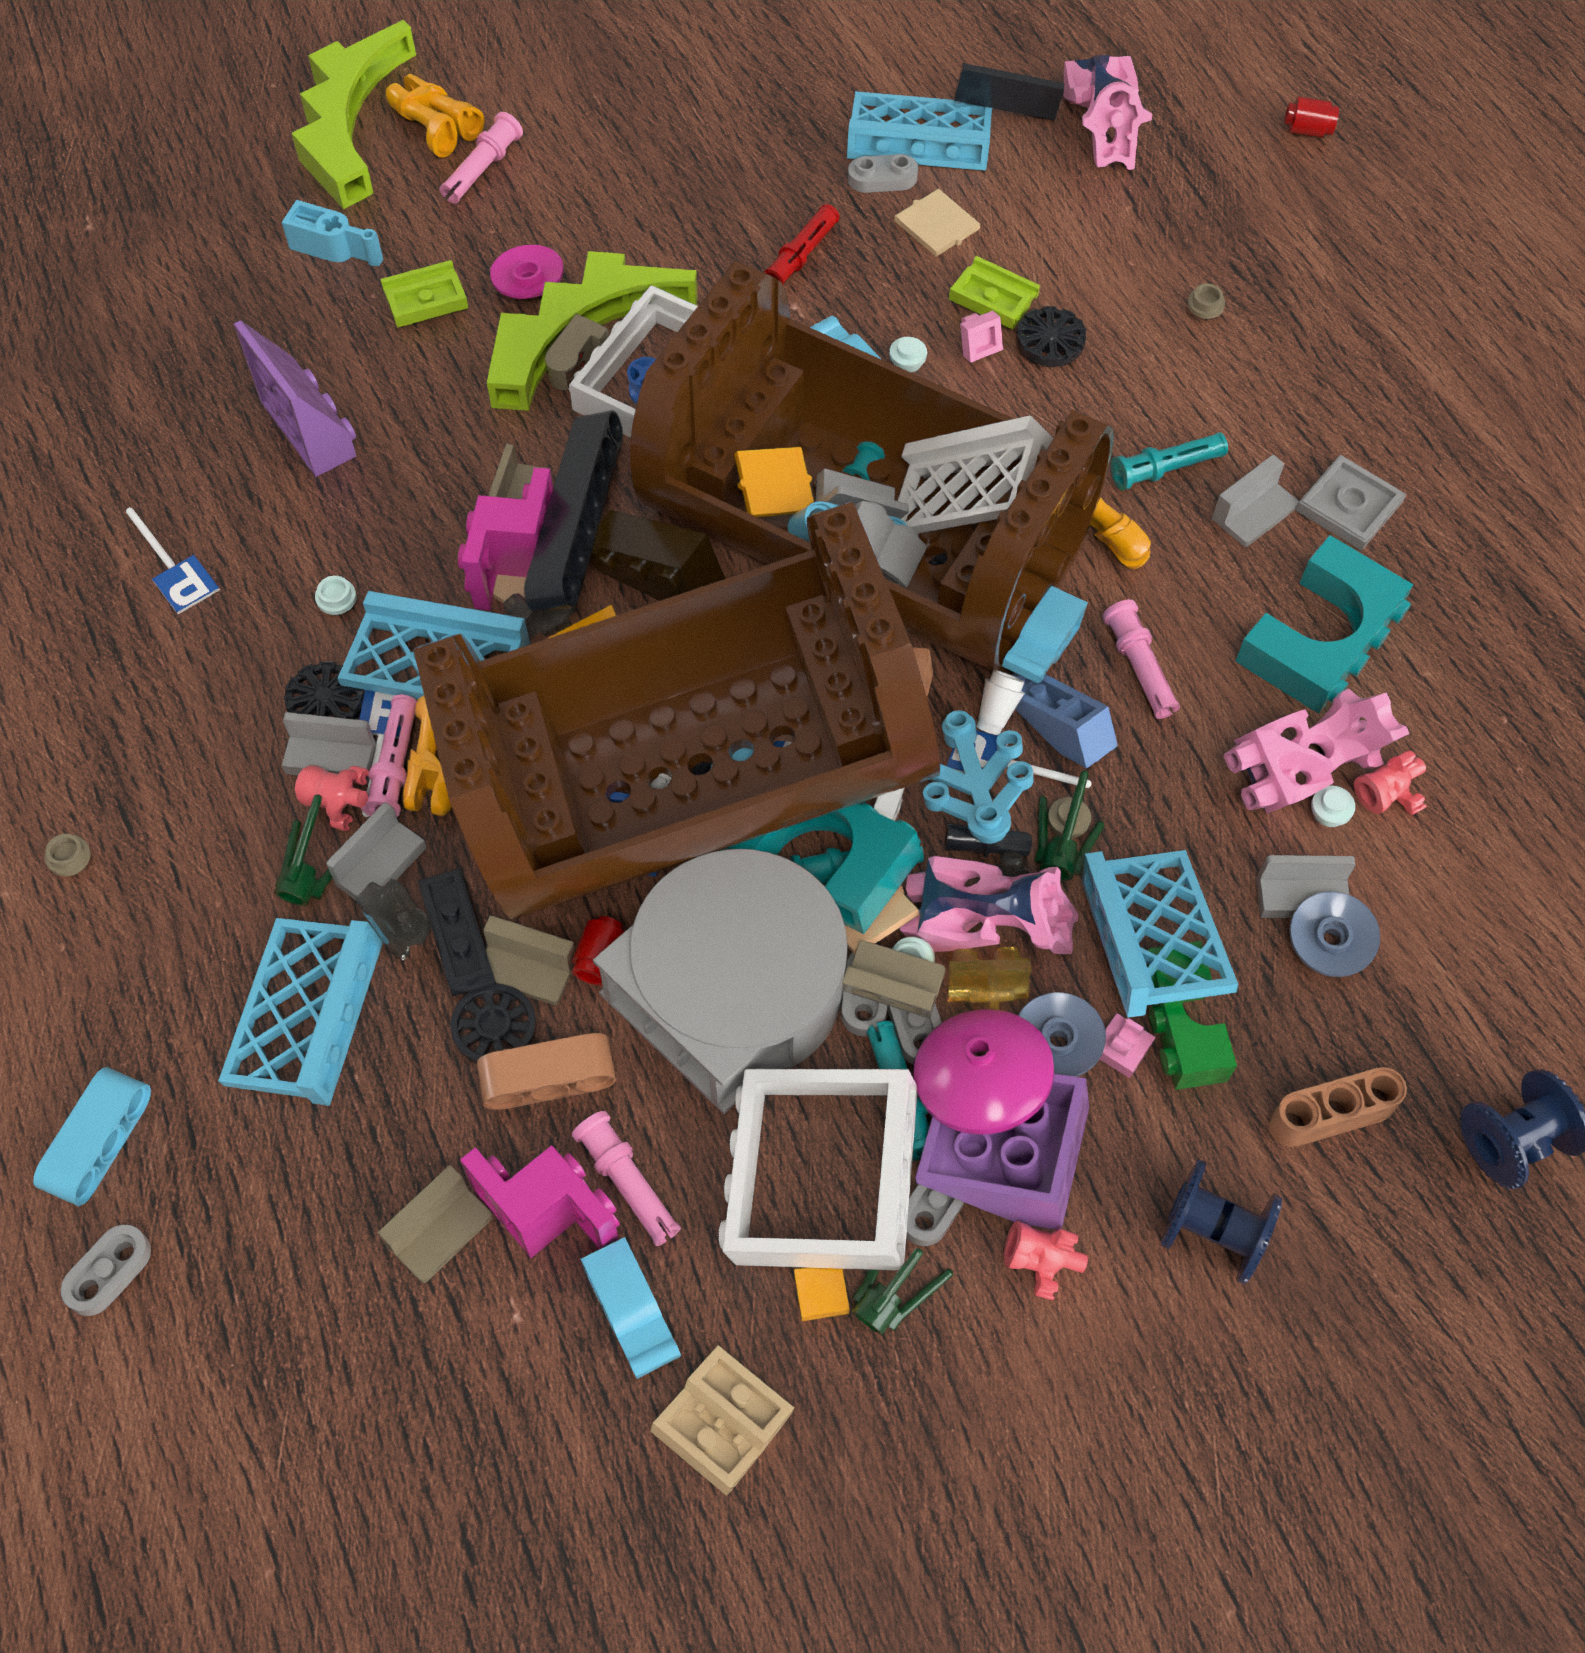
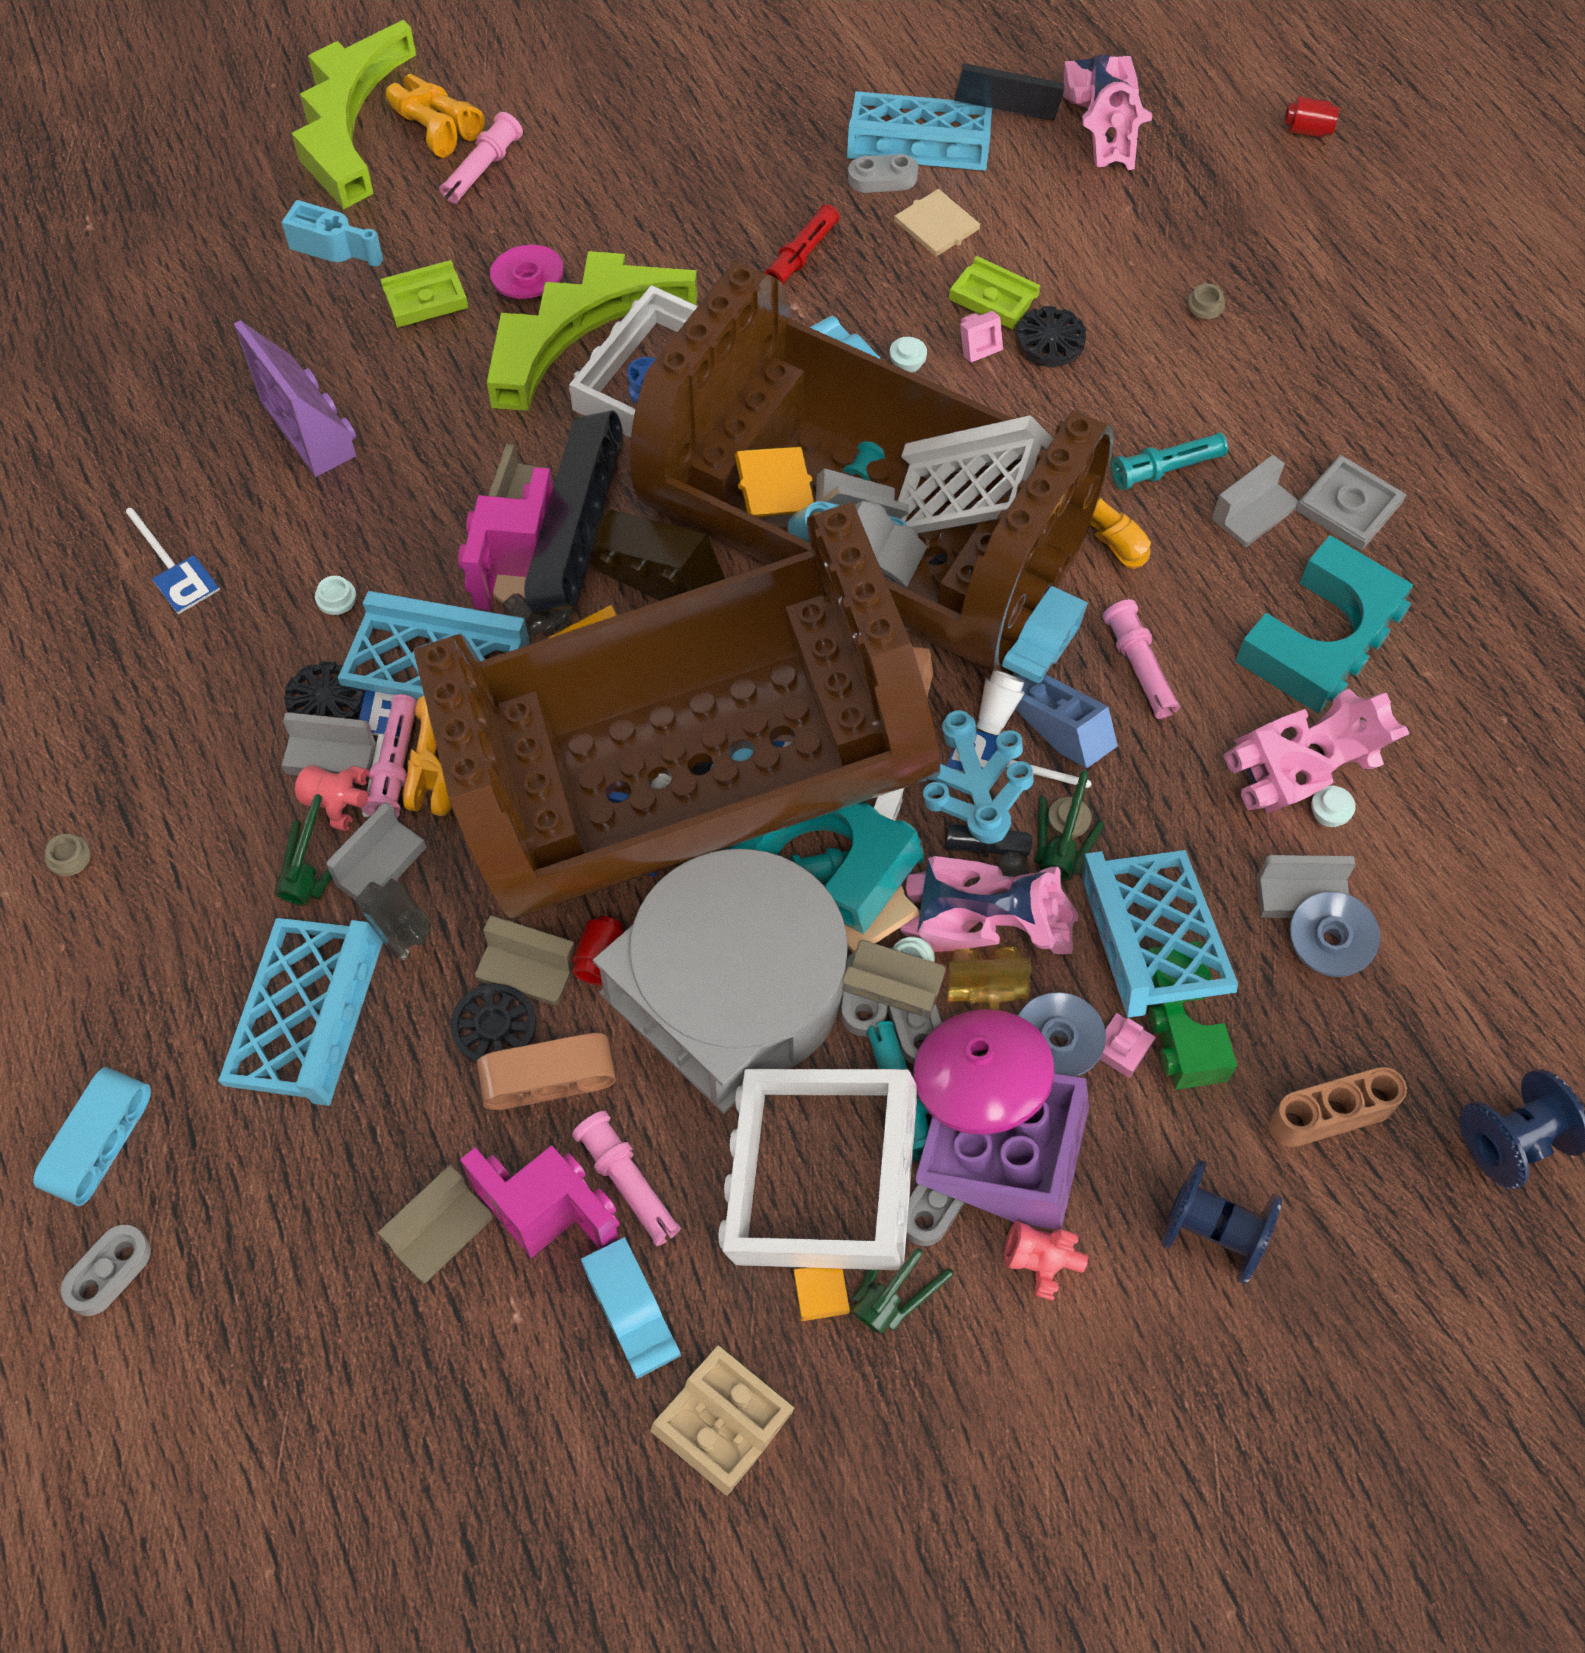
(456, 932): black tile -> none
(573, 350): dark tan leg -> none
(1391, 783): coral piece -> none

